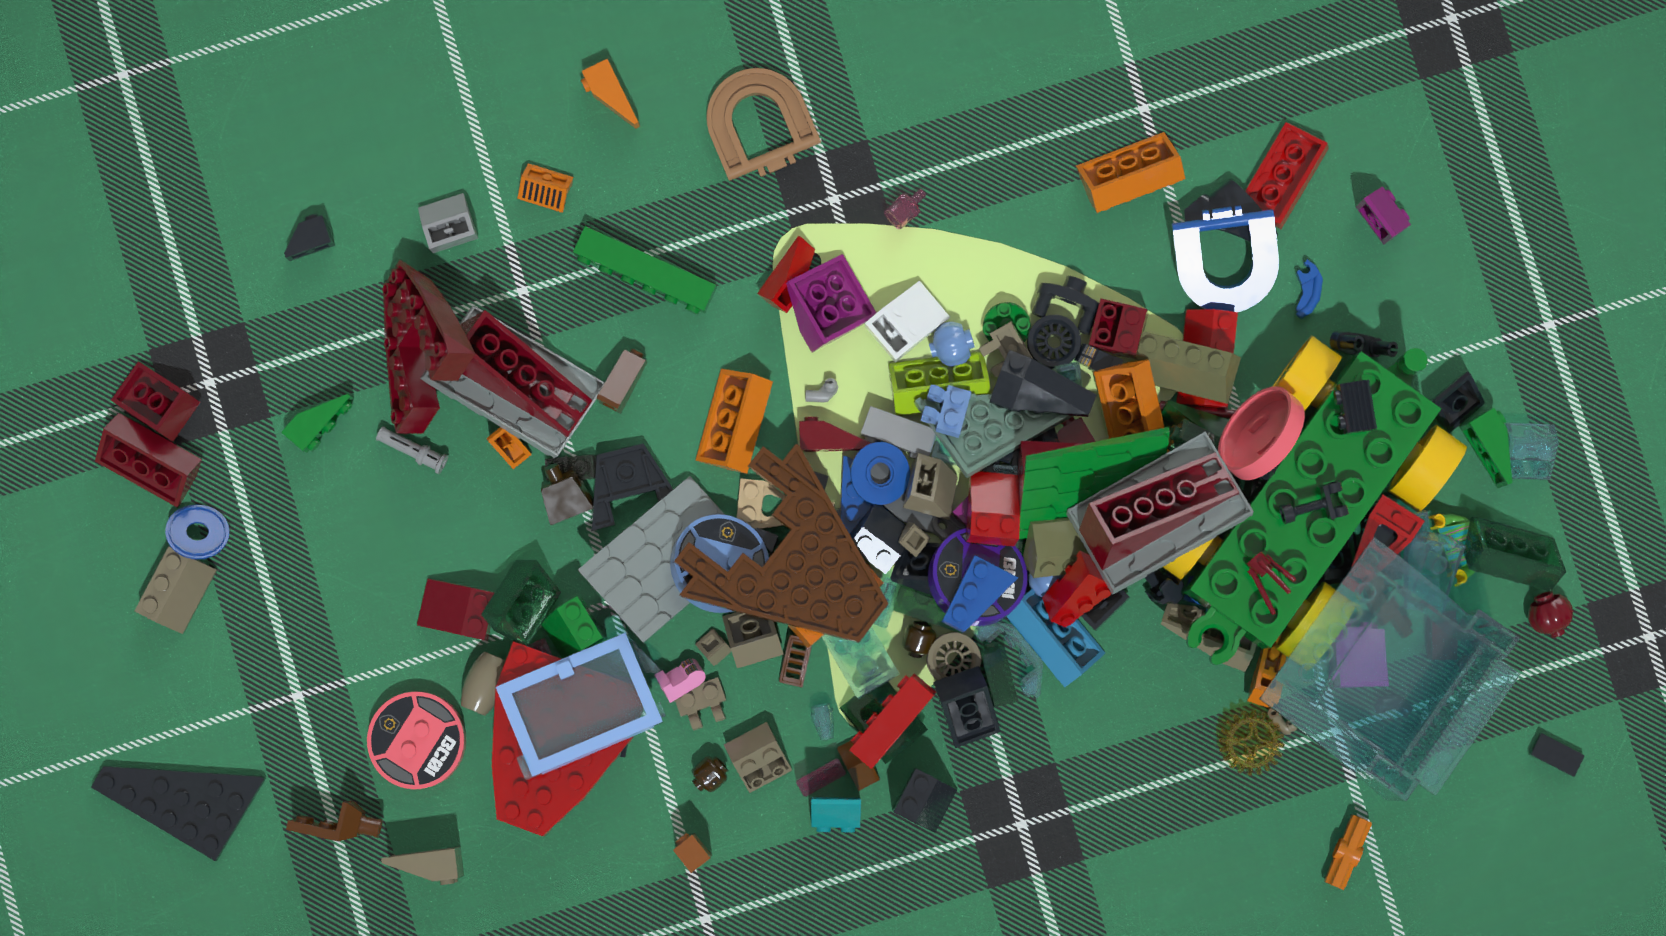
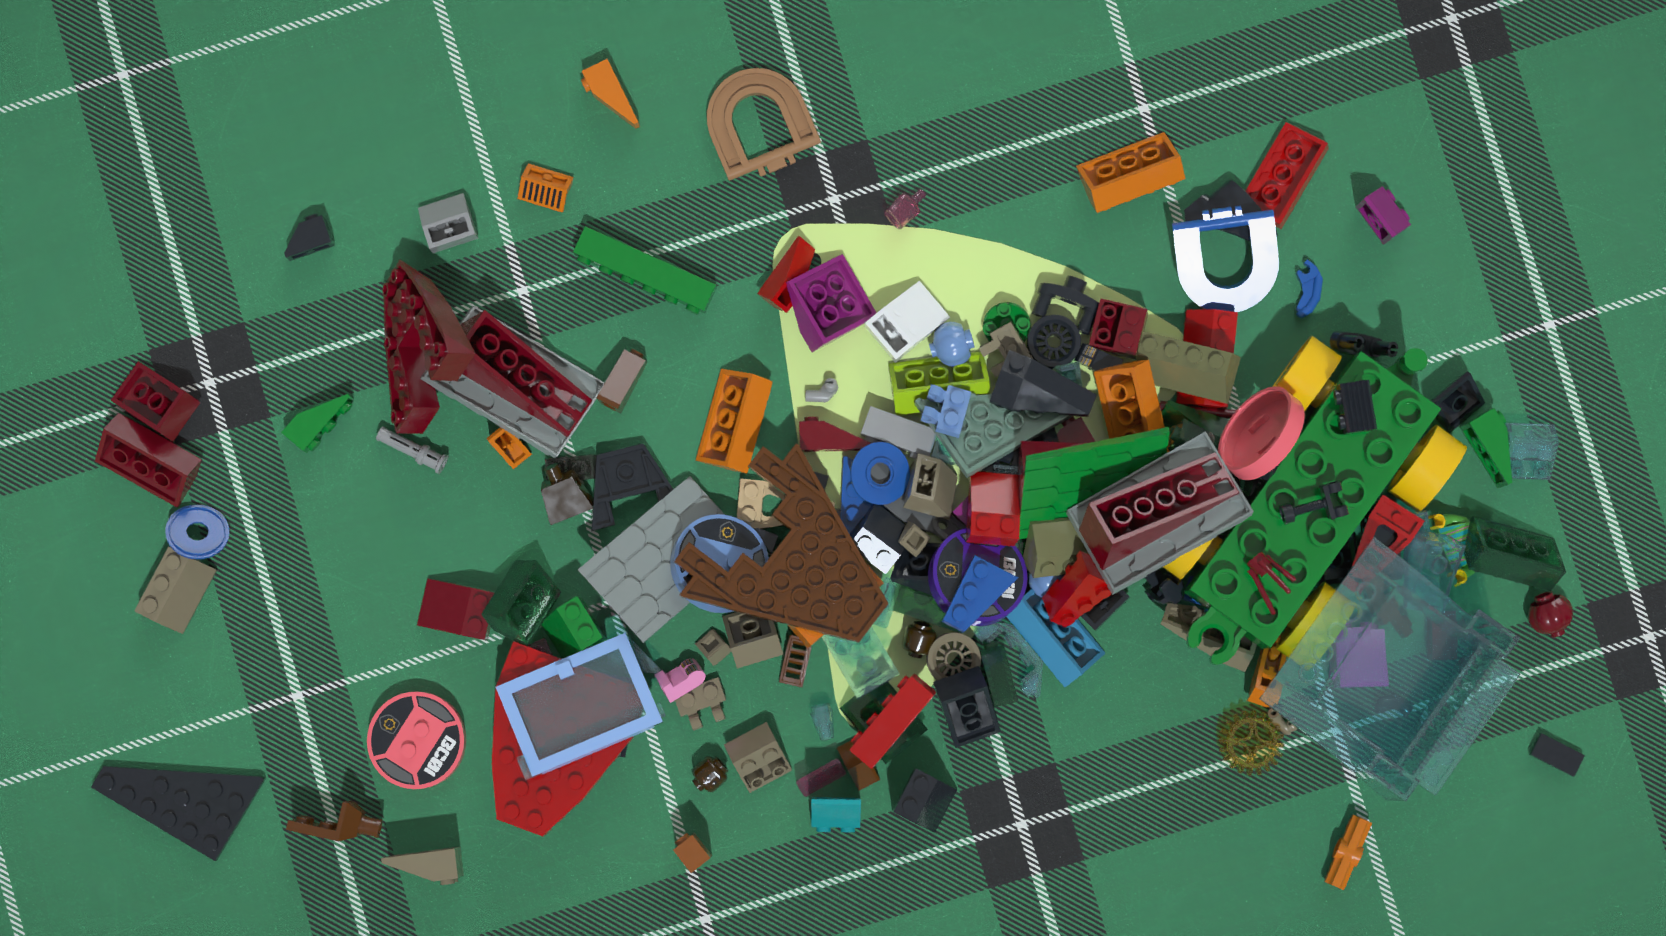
(481, 682): dark tan piece -> none

